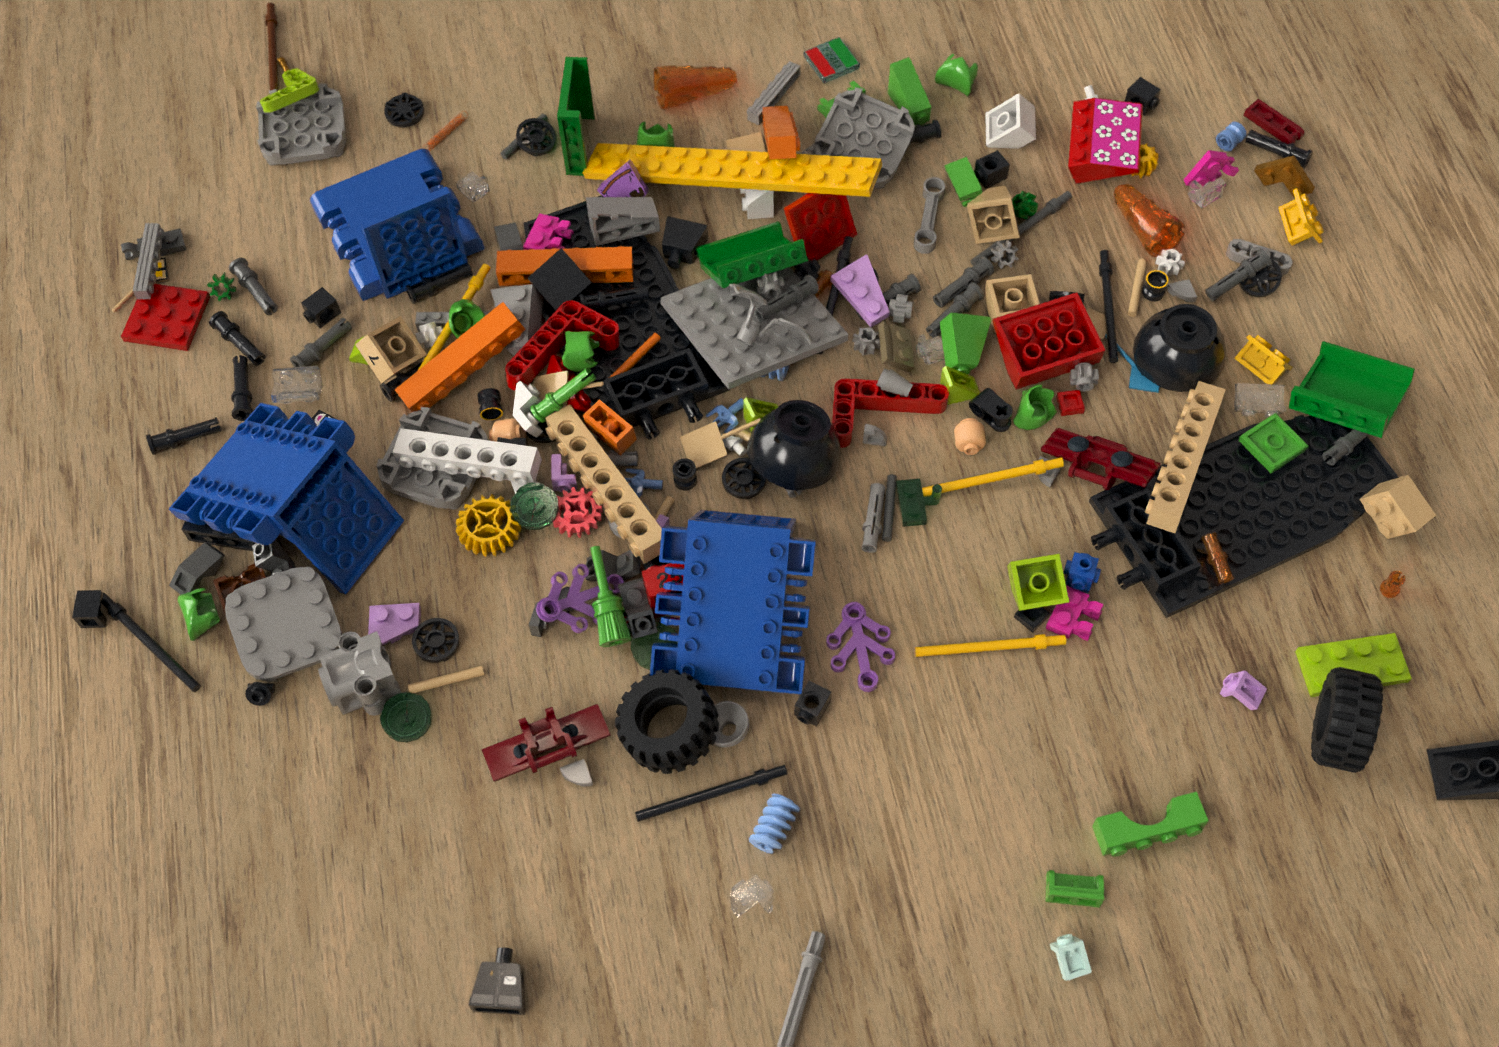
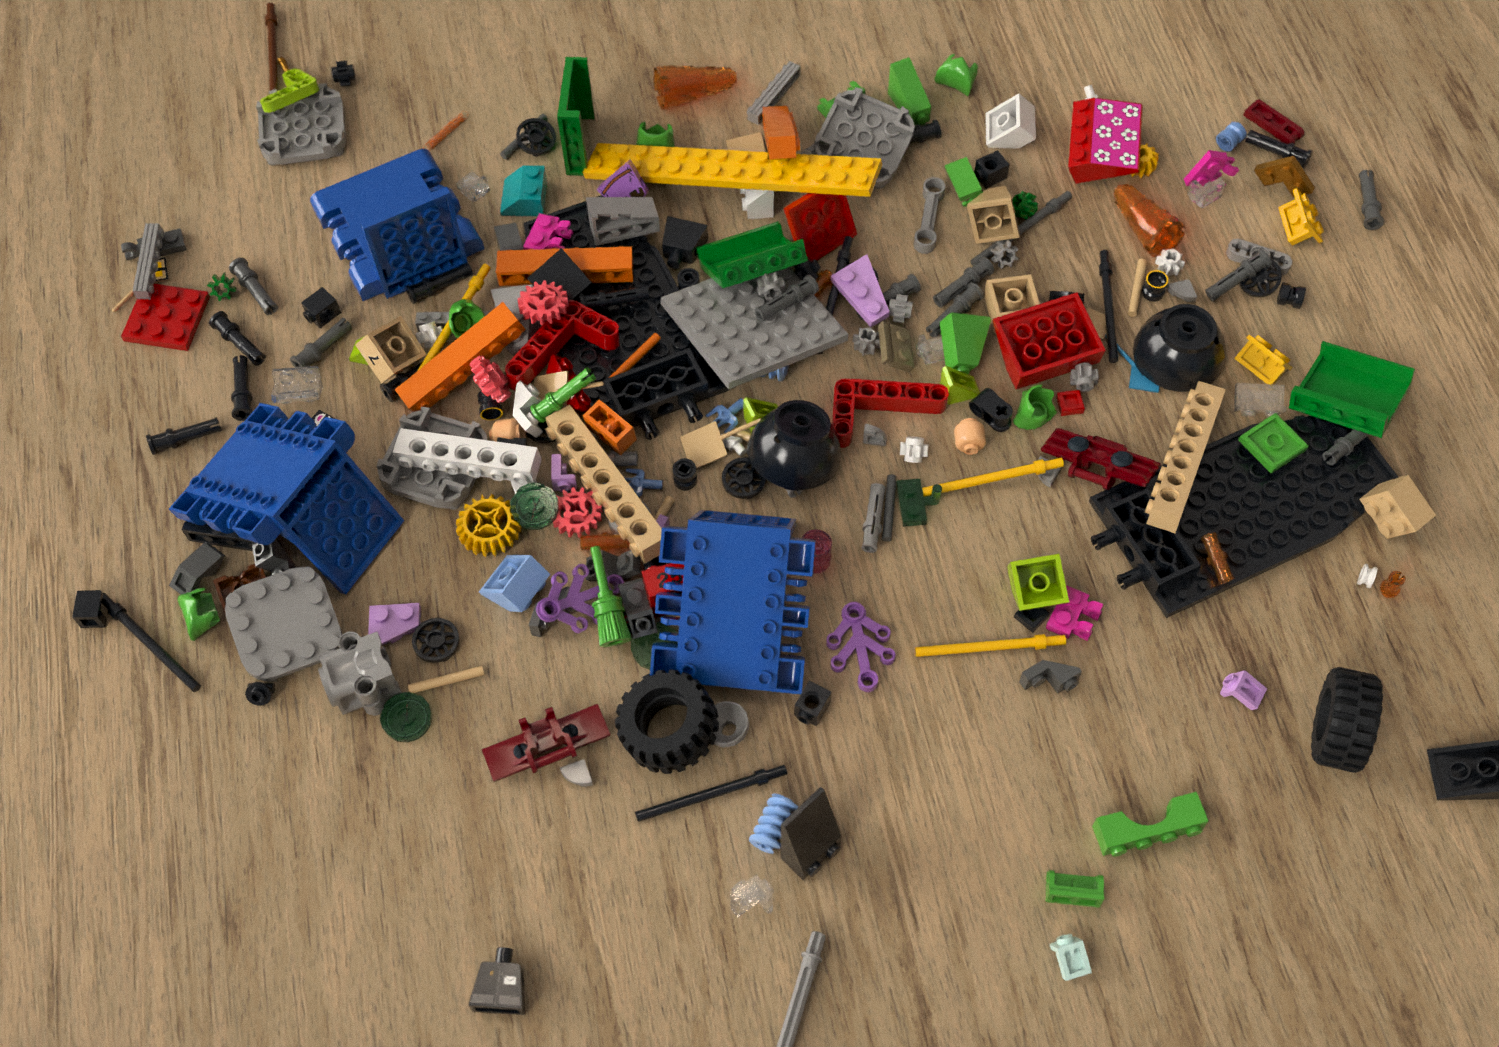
(343, 73): none -> black gear
(404, 110): black wheel -> none
(490, 379): none -> coral gear
(515, 582): none -> light blue slope
(524, 192): none -> teal slope
(543, 302): none -> coral gear
(579, 350): bright green hair -> none
(605, 541): none -> clear orange pin
(687, 277): none -> black wheel
(751, 328): light grey plant -> none
(810, 835): none -> black slope
(822, 549): none -> clear pink wheel
(831, 60): tile -> none
(894, 383): light grey cone -> none
(914, 449): none -> white gear
(1058, 675): none -> dark grey slope
(1082, 571): blue brick -> none
(1144, 93): black brick -> none
(1291, 295): none -> black wheel
(1367, 576): none -> white bush
(1371, 206): none -> dark grey pin
(1372, 655): lime plate -> none

